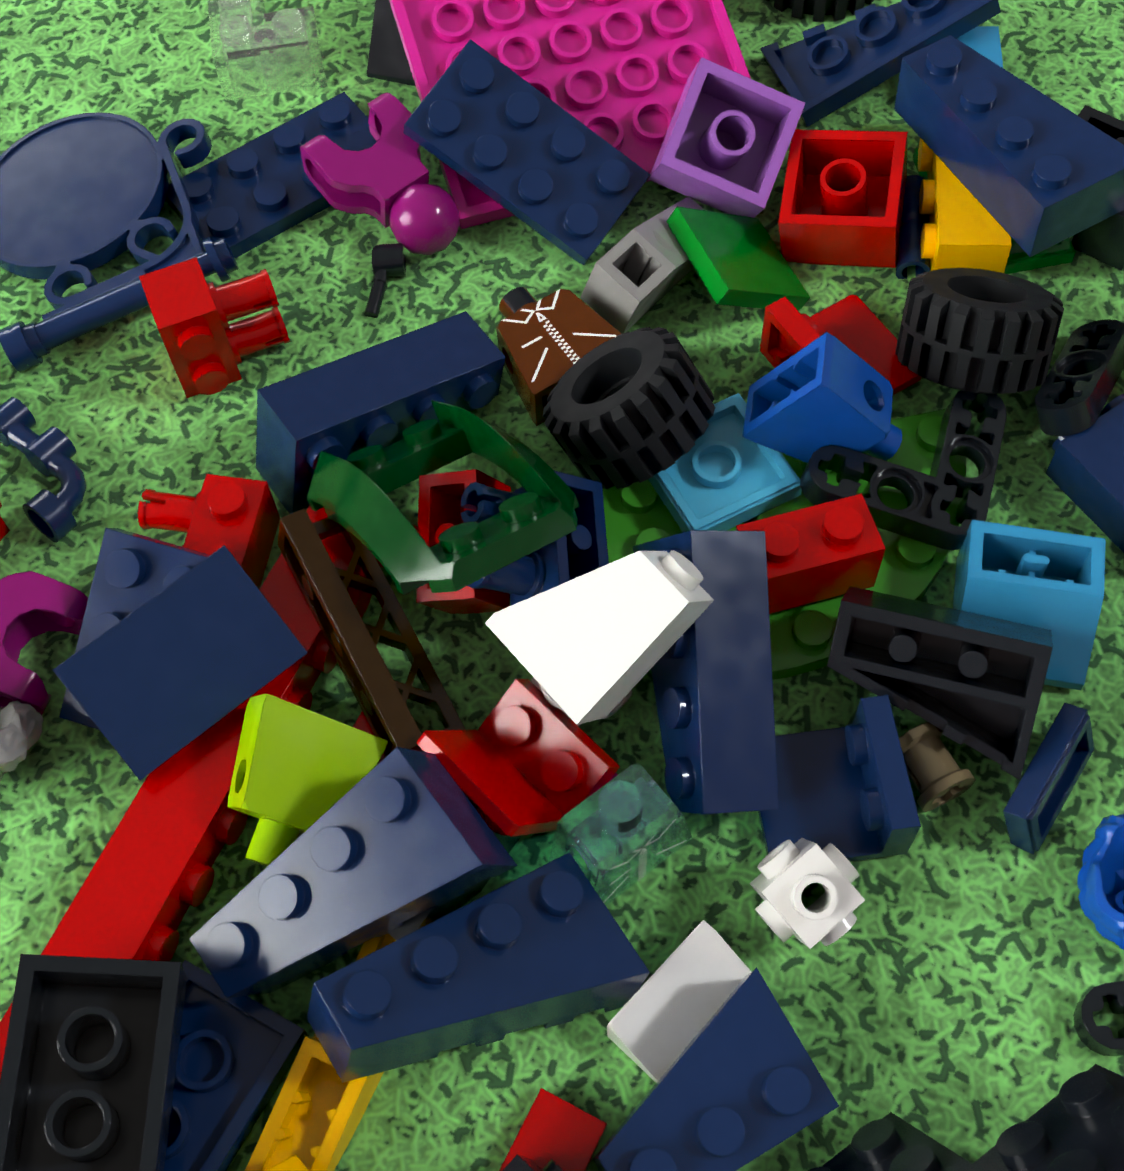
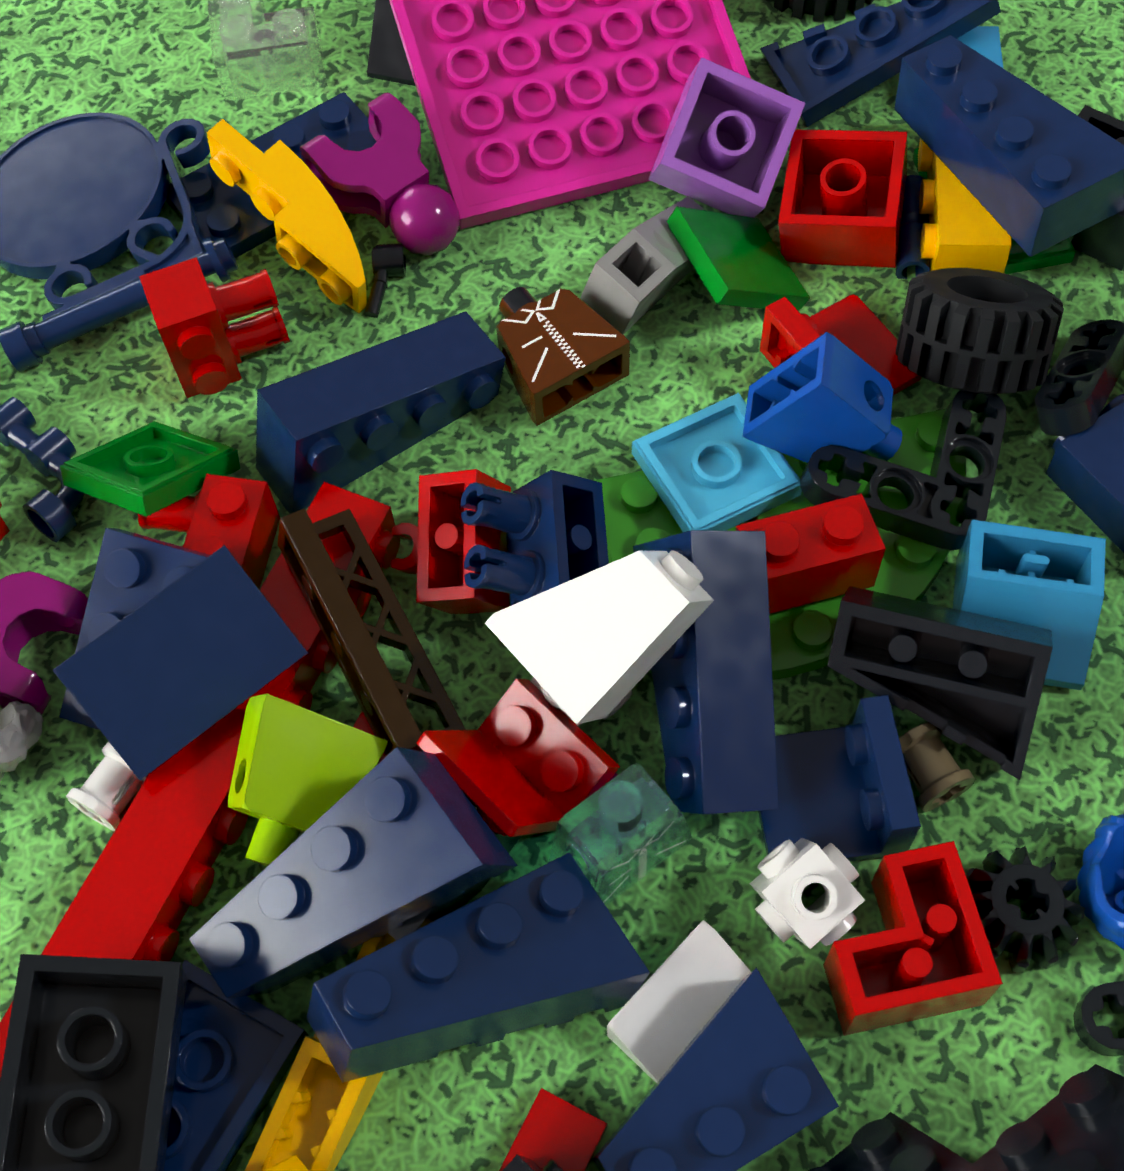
(107, 789): none -> white bush
(149, 468): none -> green tile
(305, 216): none -> yellow slope
(357, 499): dark green wedge -> none
(526, 152): dark blue plate -> none
(629, 408): black tyre -> none
(929, 955): none -> red brick
(1039, 894): none -> black gear
(1049, 778): dark blue tile -> none

